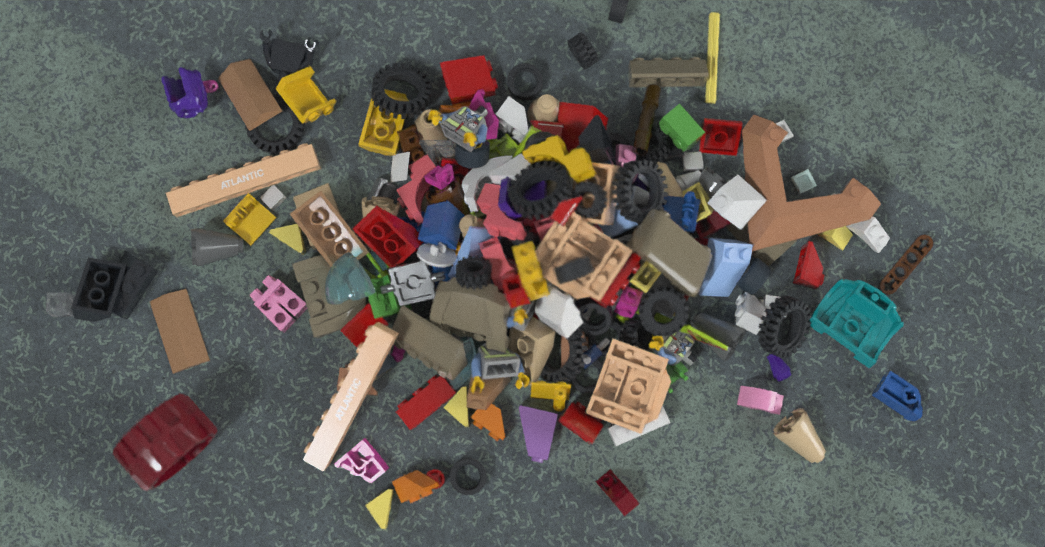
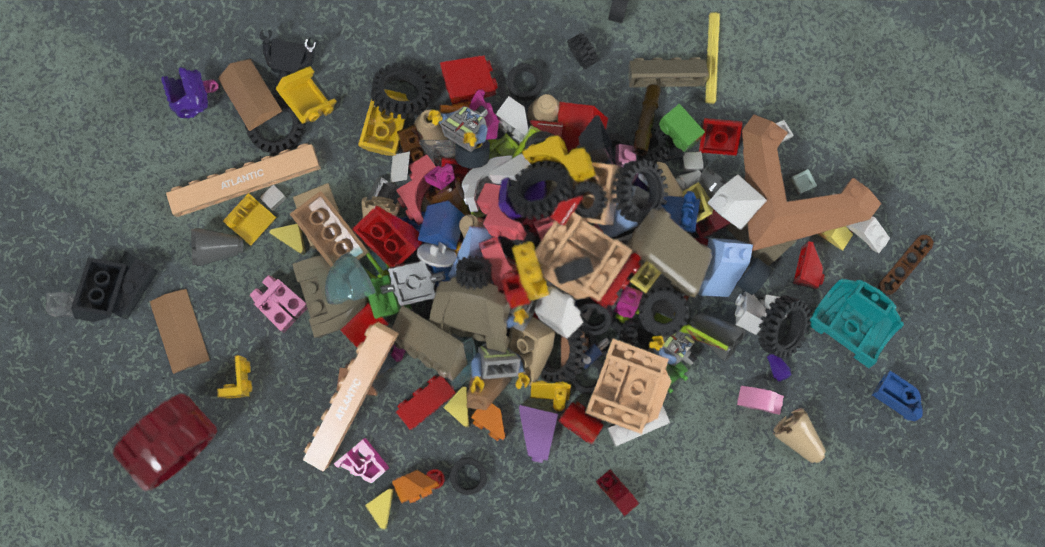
(243, 385): none -> yellow bracket

